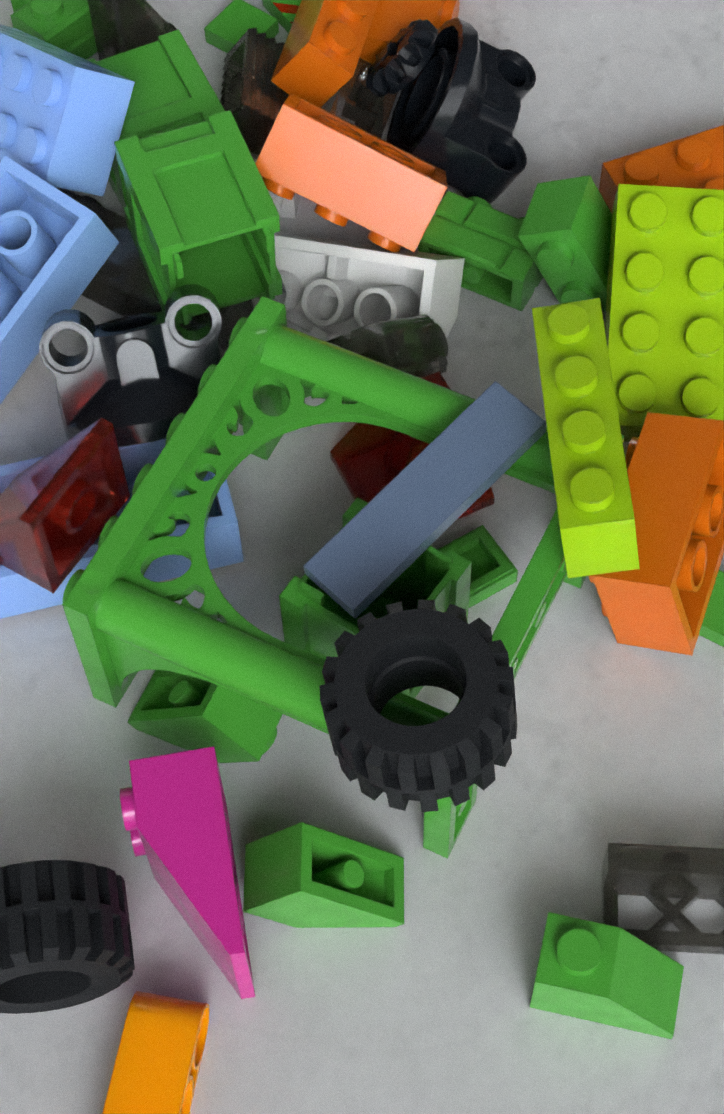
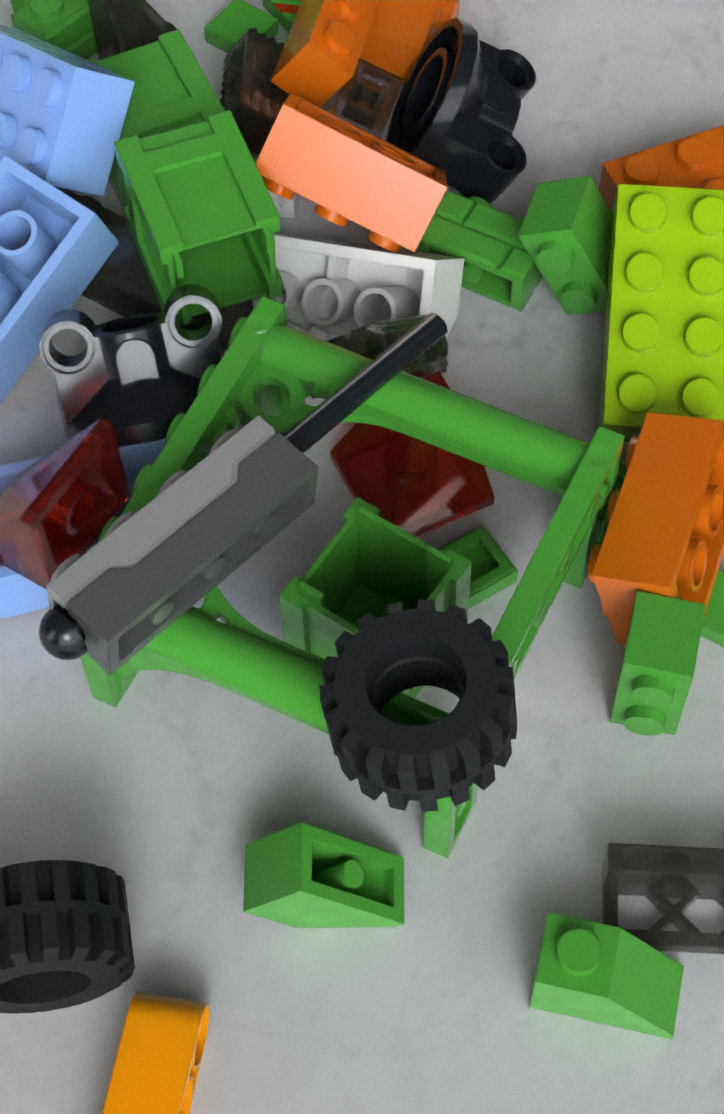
(184, 829): dark pink slope -> none
(202, 524): none -> piece
(203, 716): bright green slope -> none
(402, 58): black gear -> none
(424, 499): sand blue tile -> none
(585, 440): lime brick -> none
(657, 664): none -> bright green brick

